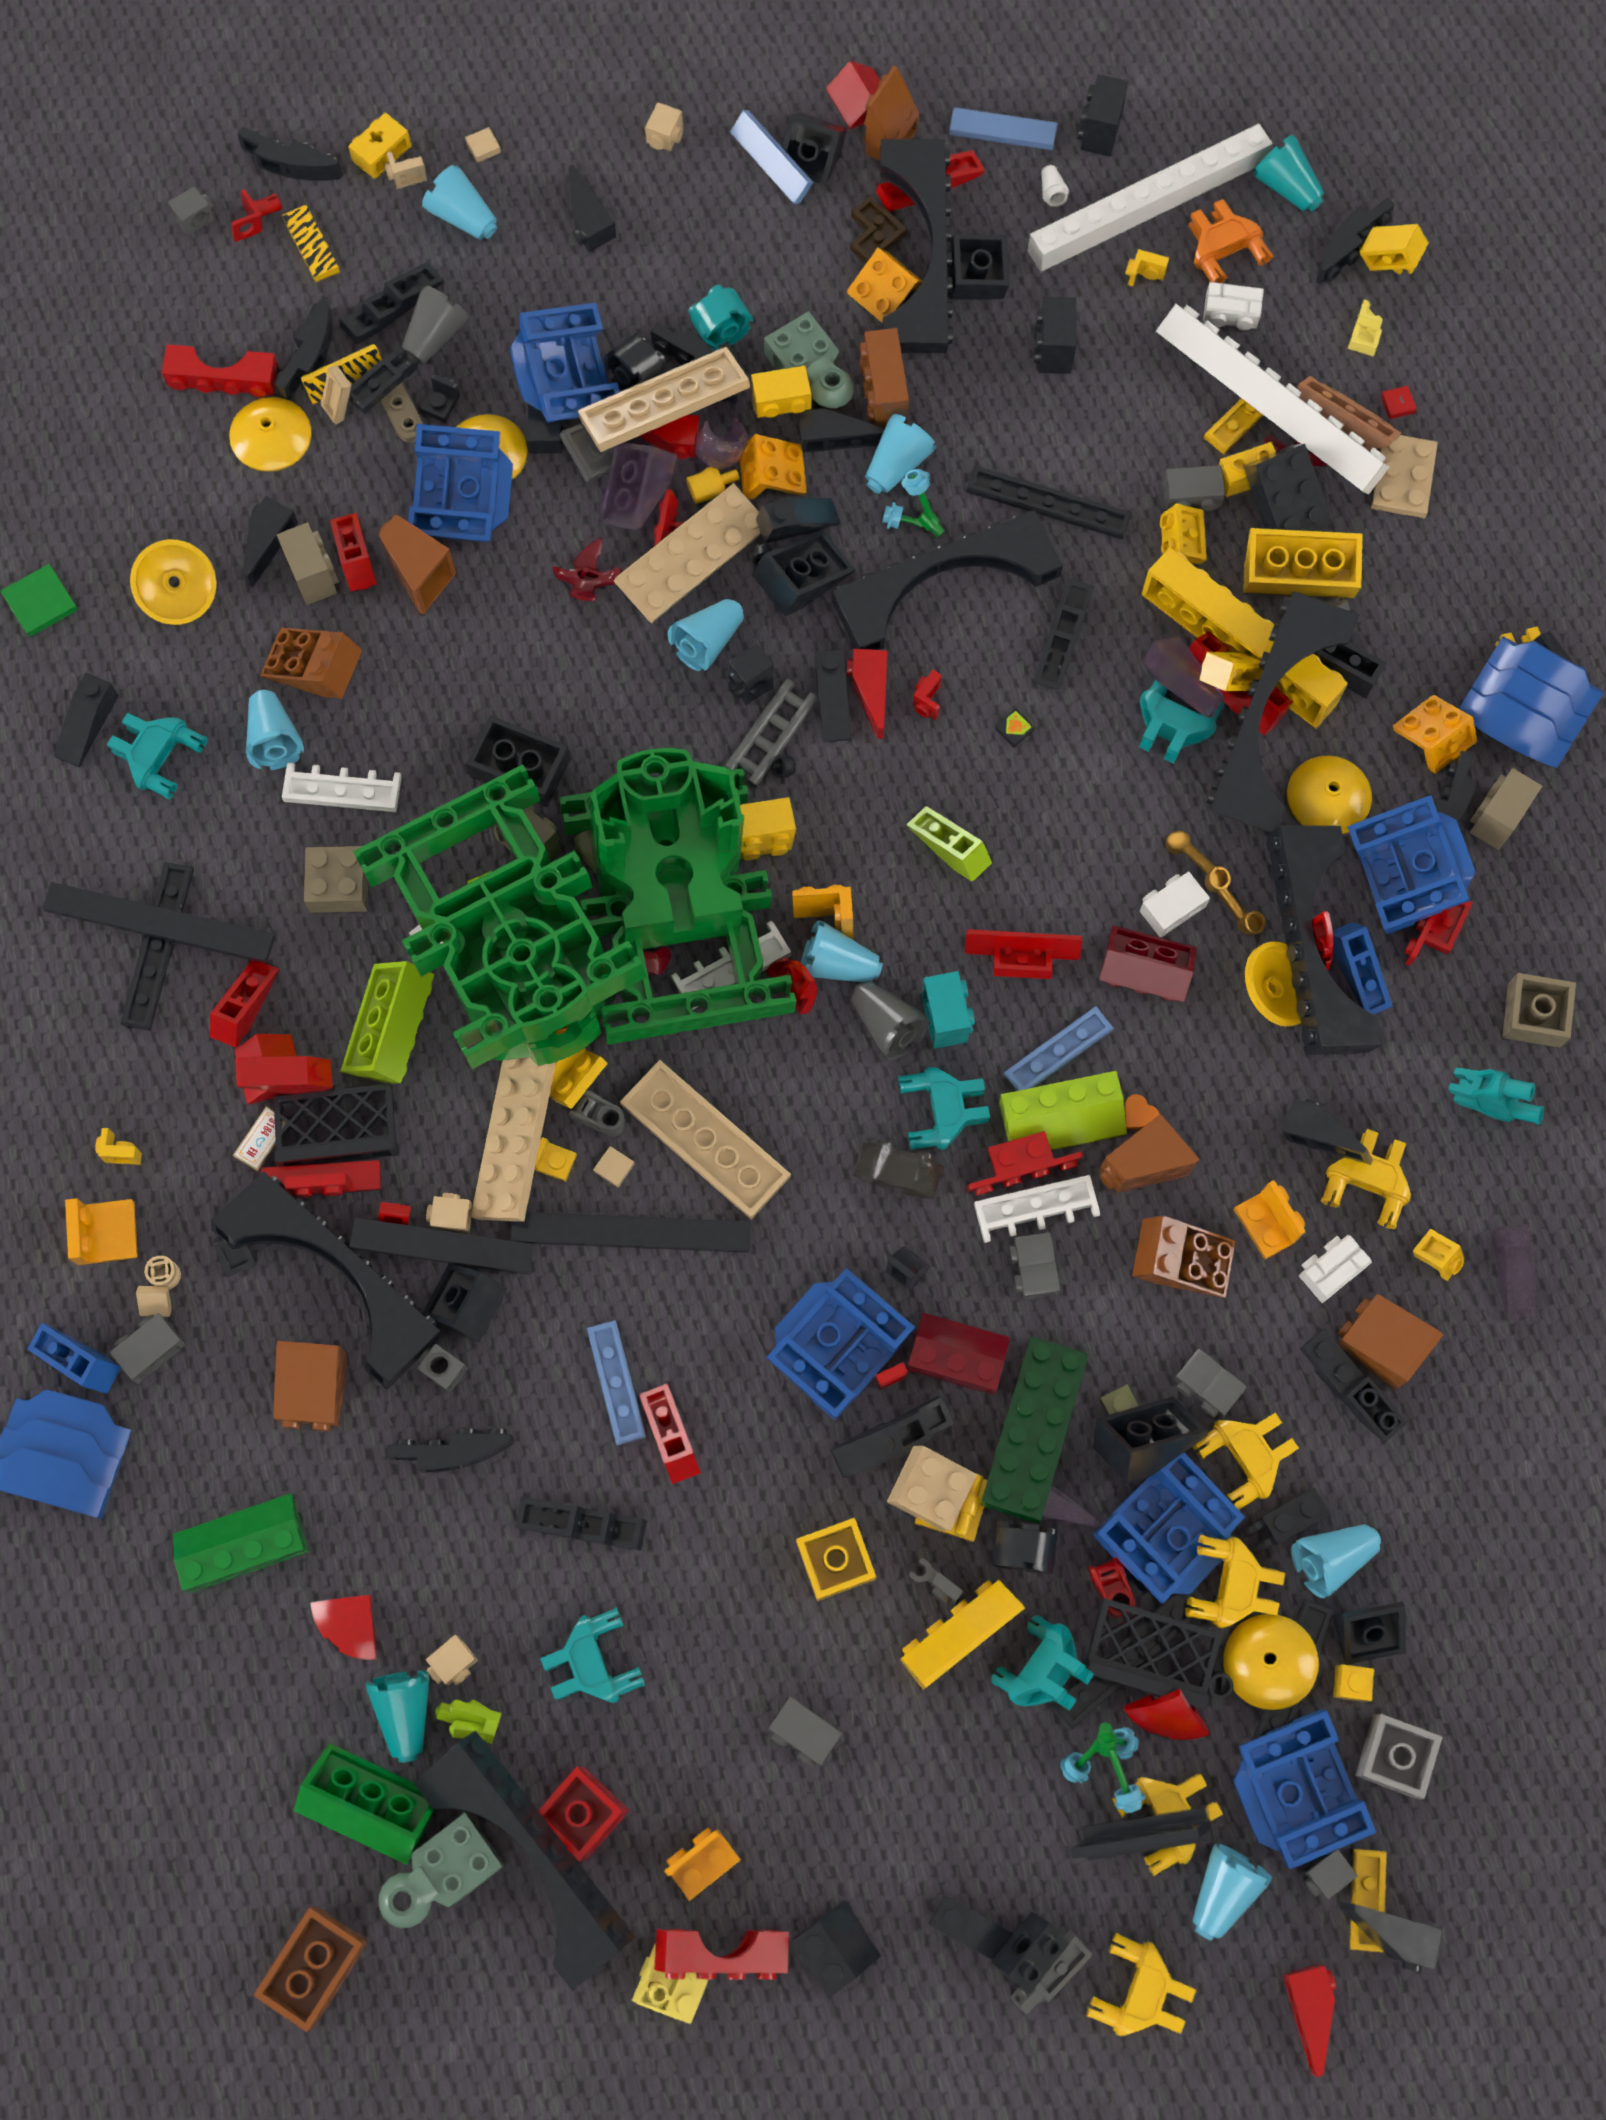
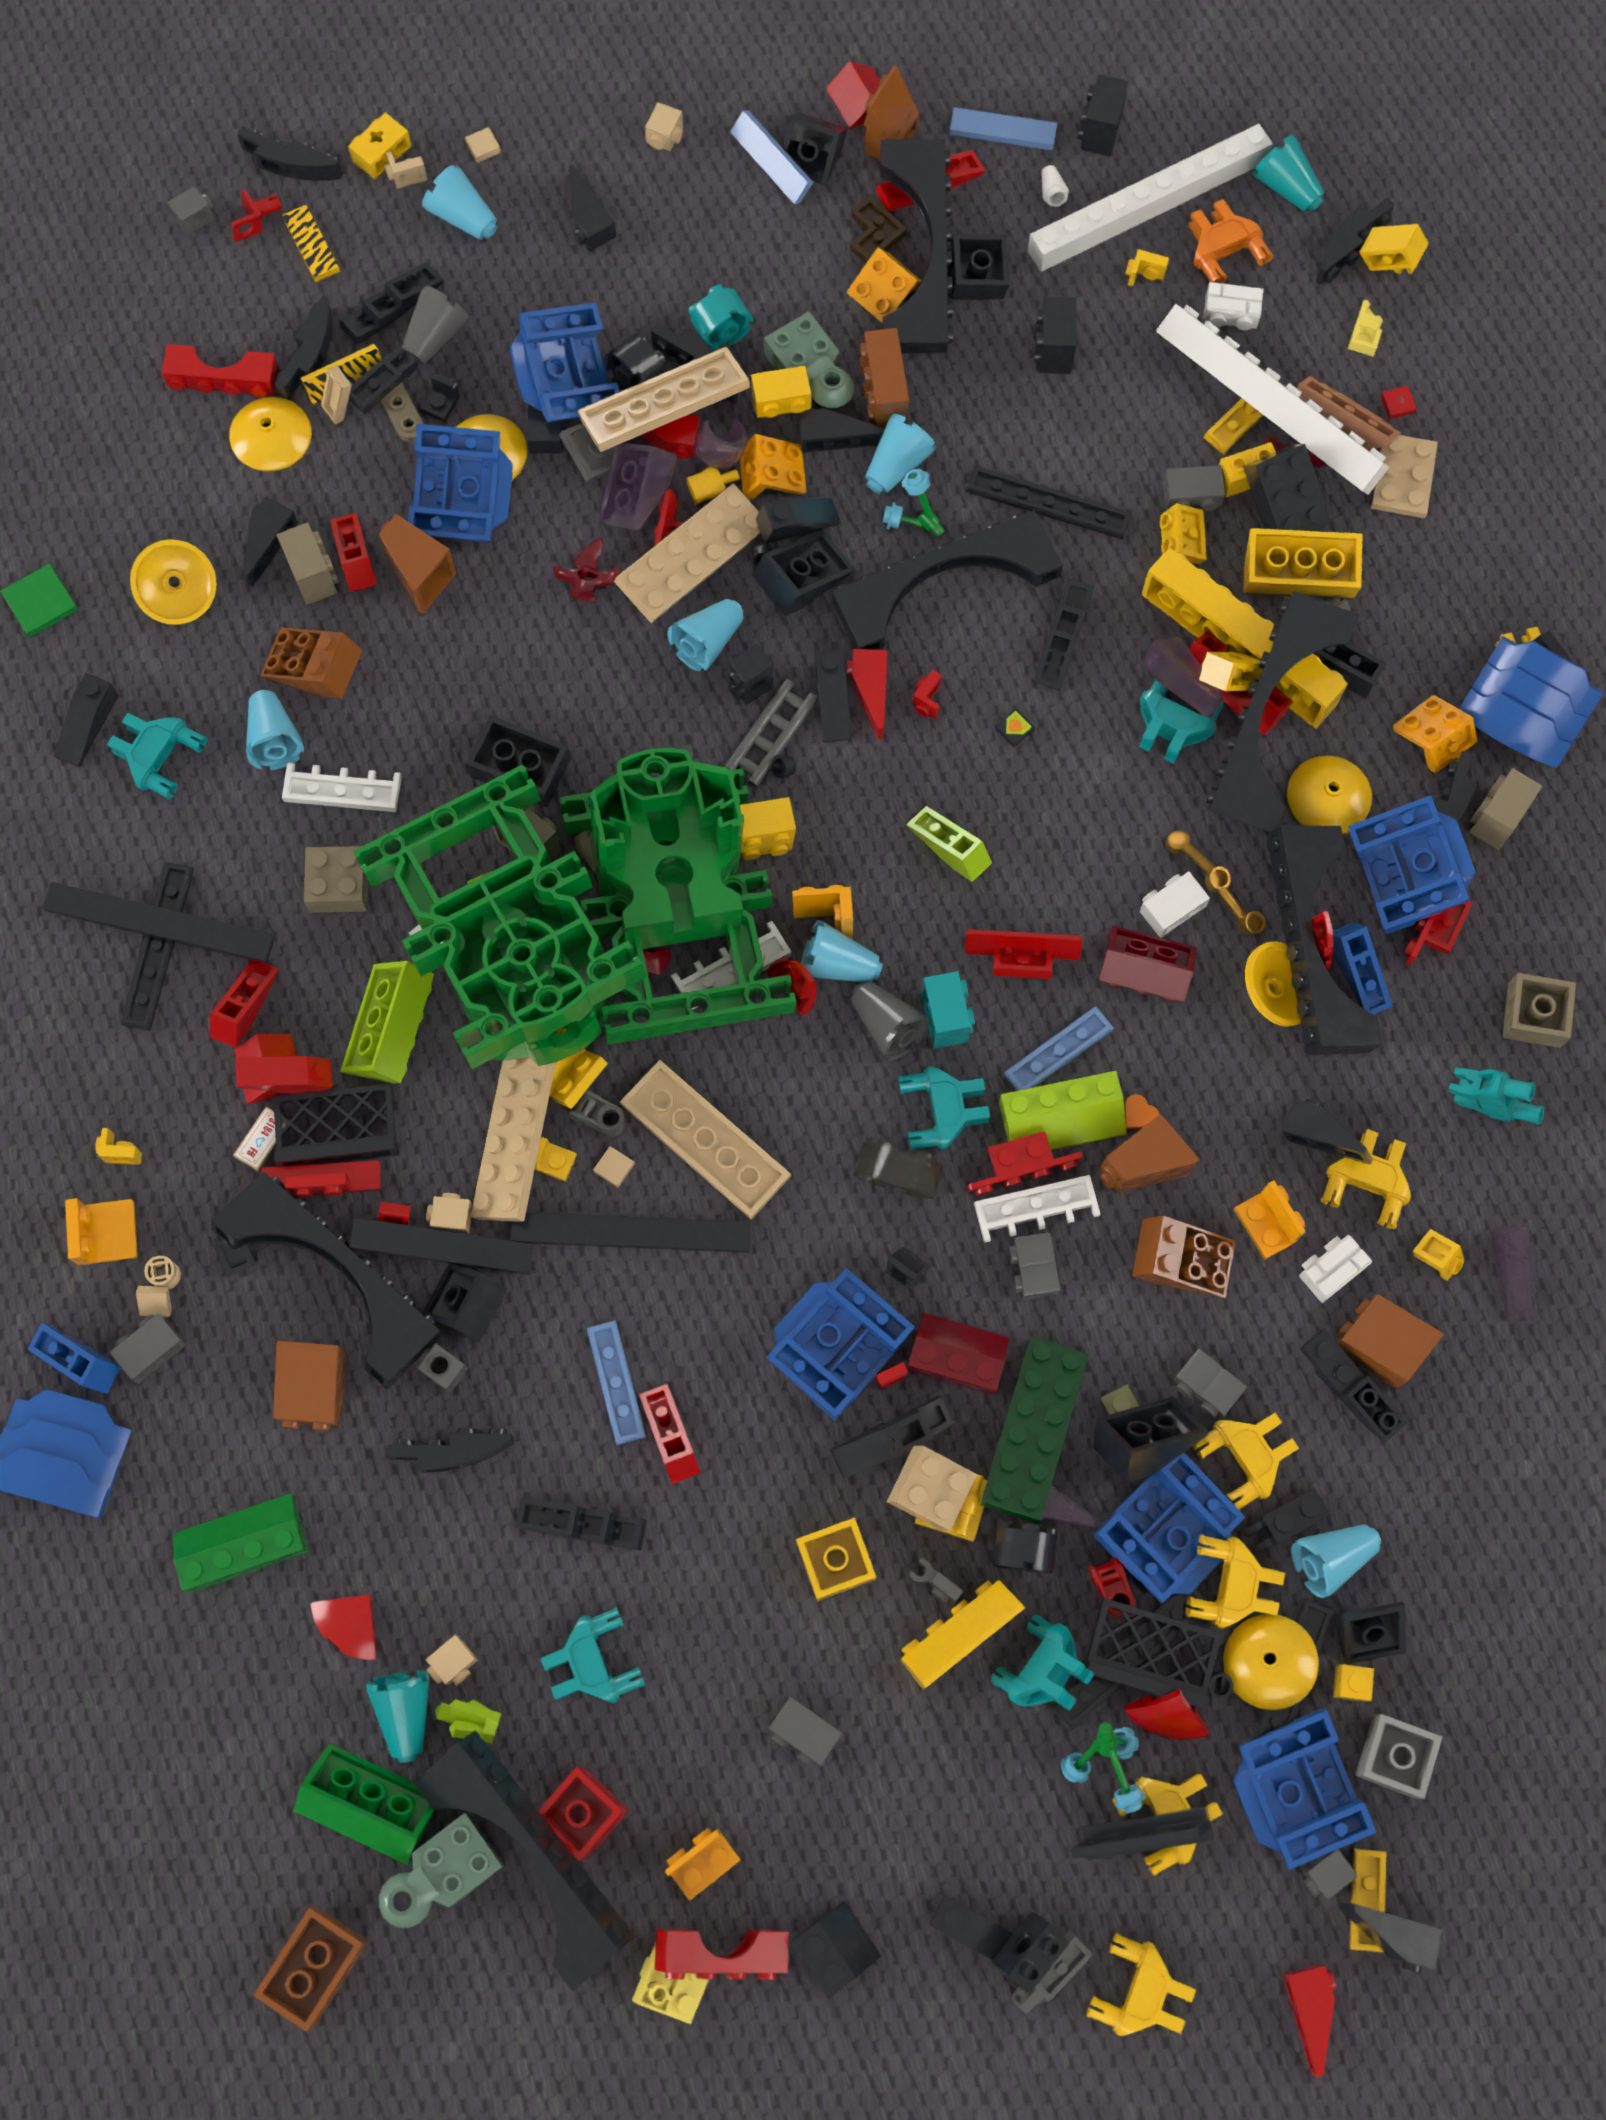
(1227, 1891): medium azure cone -> none

